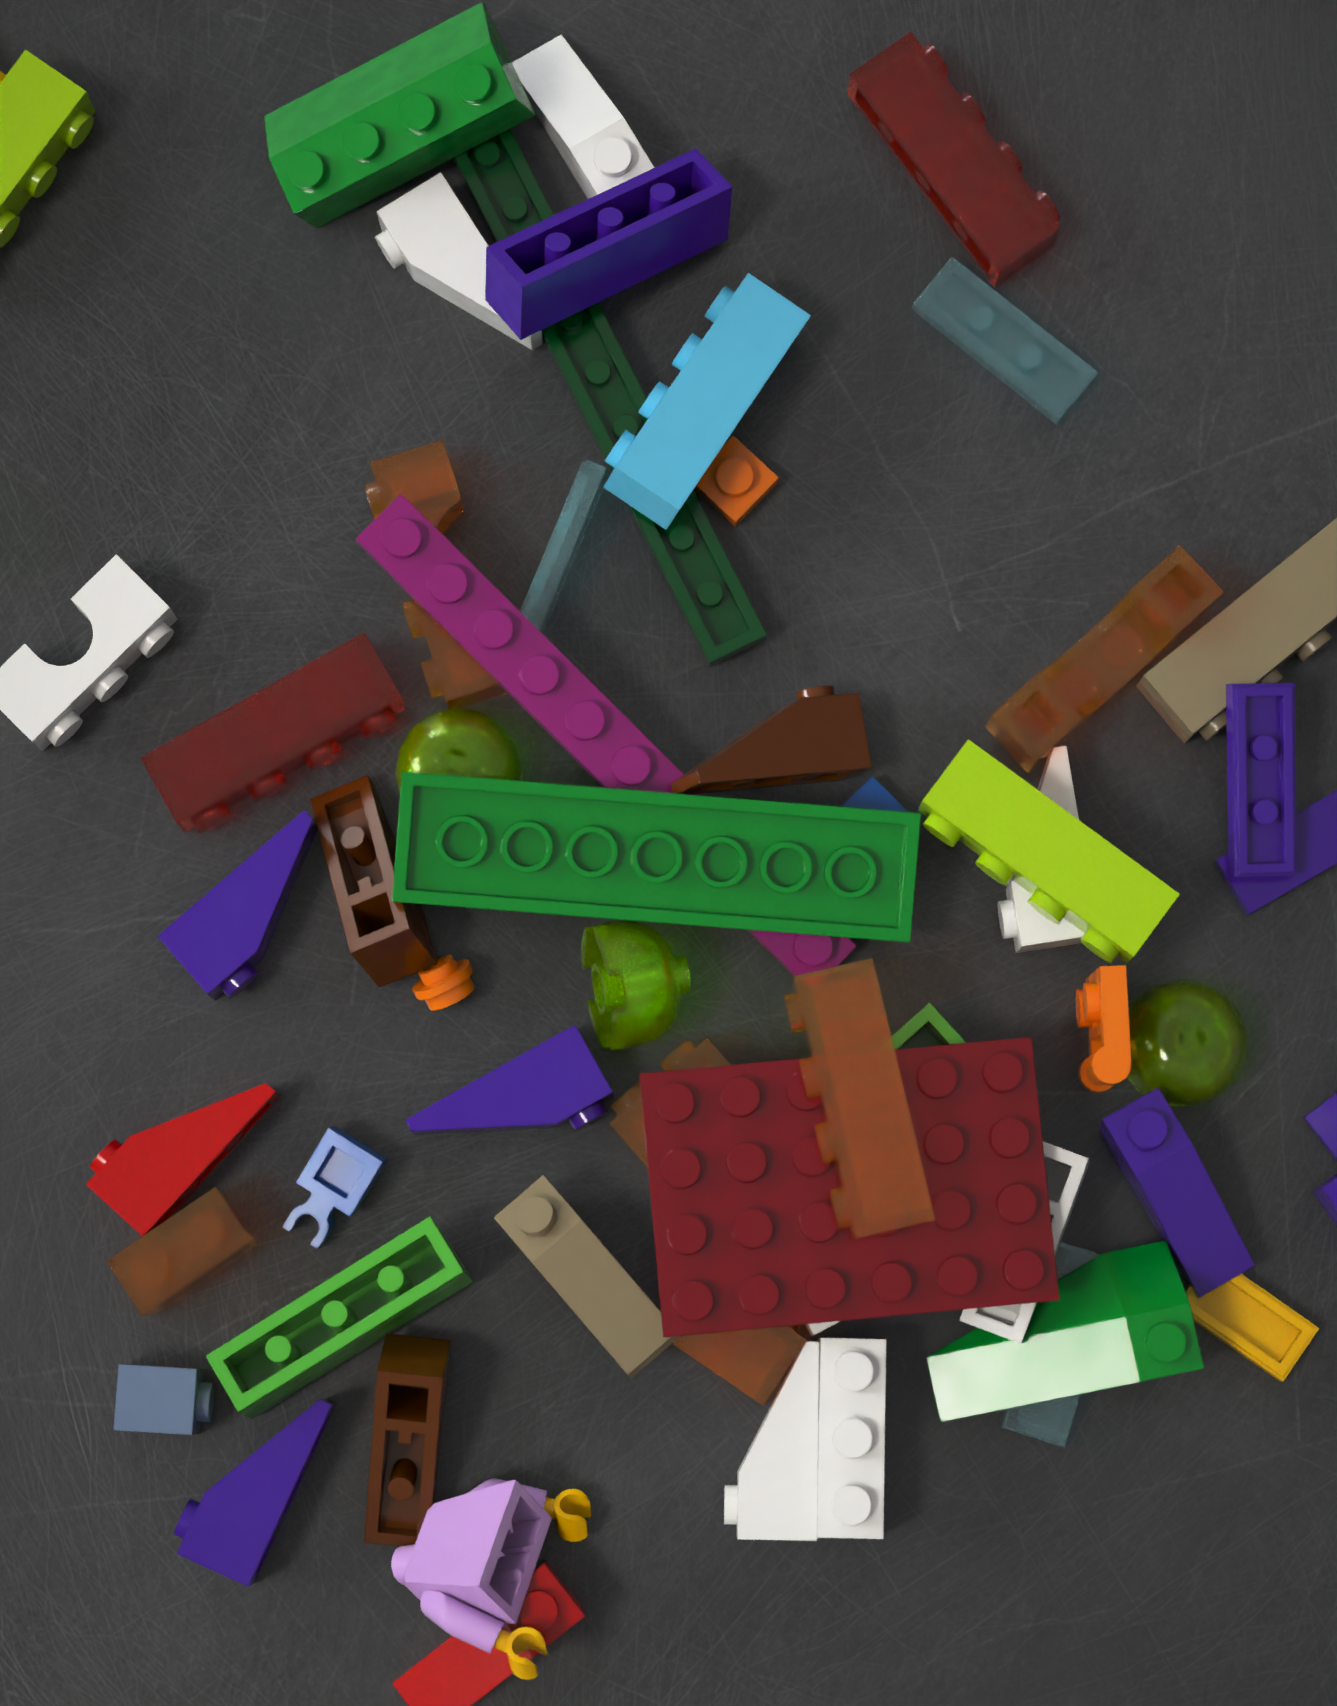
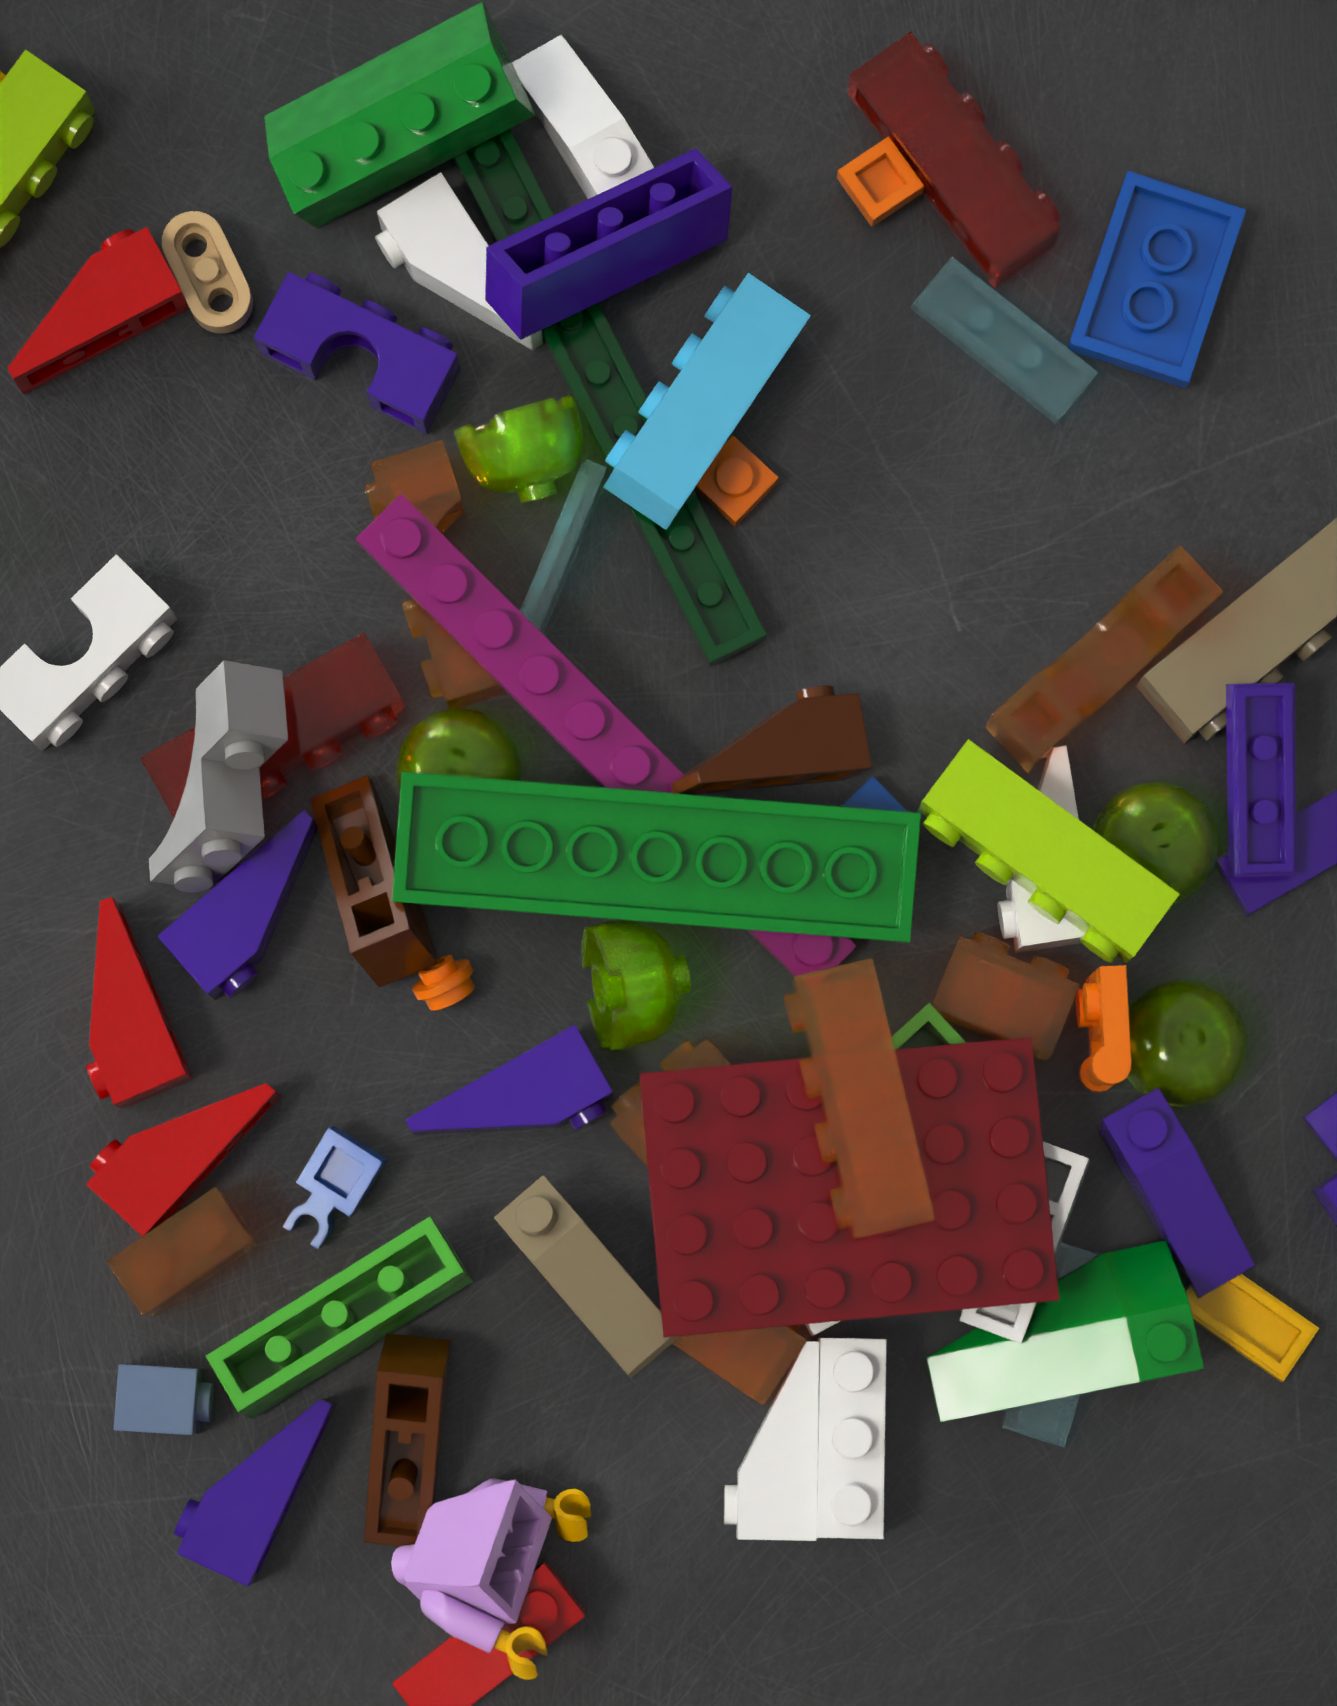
(106, 304): none -> red slope
(129, 1026): none -> red slope
(209, 274): none -> tan plate
(221, 807): none -> light grey arch
(313, 322): none -> dark purple arch
(524, 448): none -> clear neon green cylinder
(880, 181): none -> orange plate
(1003, 994): none -> clear orange brick
(1156, 279): none -> blue plate
(1183, 823): none -> clear neon green cylinder

